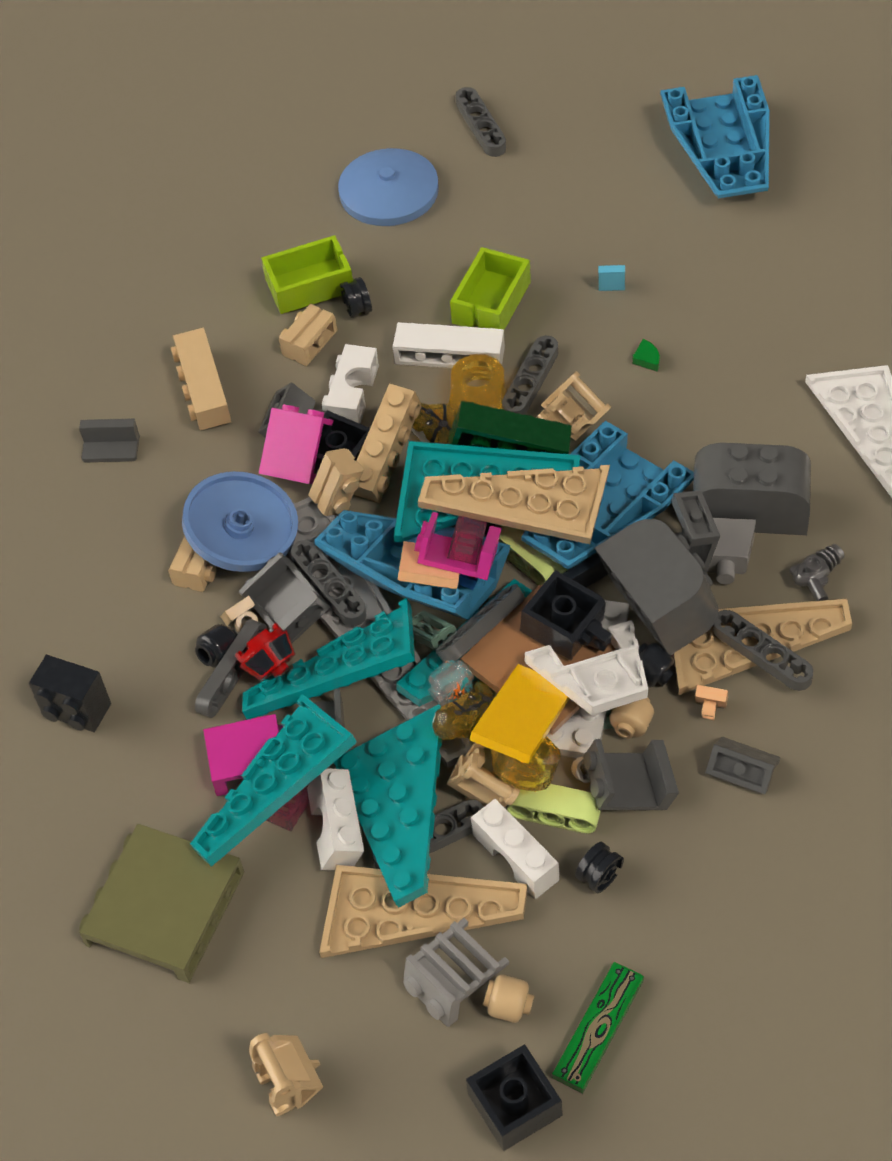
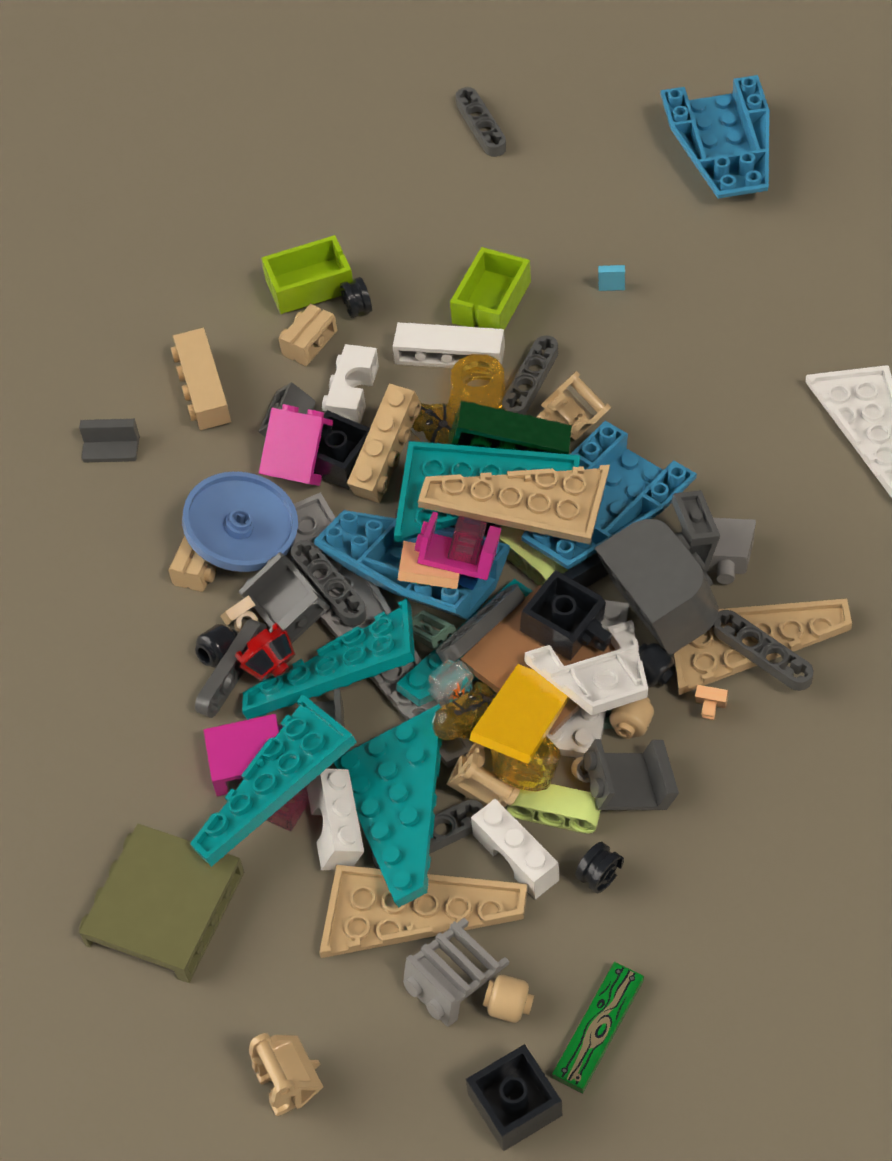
(70, 693): black brick -> none
(336, 482): tan brick -> none
(388, 187): medium blue dish -> none
(647, 356): green tile -> none
(742, 765): dark grey panel -> none
(756, 484): dark grey brick -> none
(816, 568): flat silver piece -> none

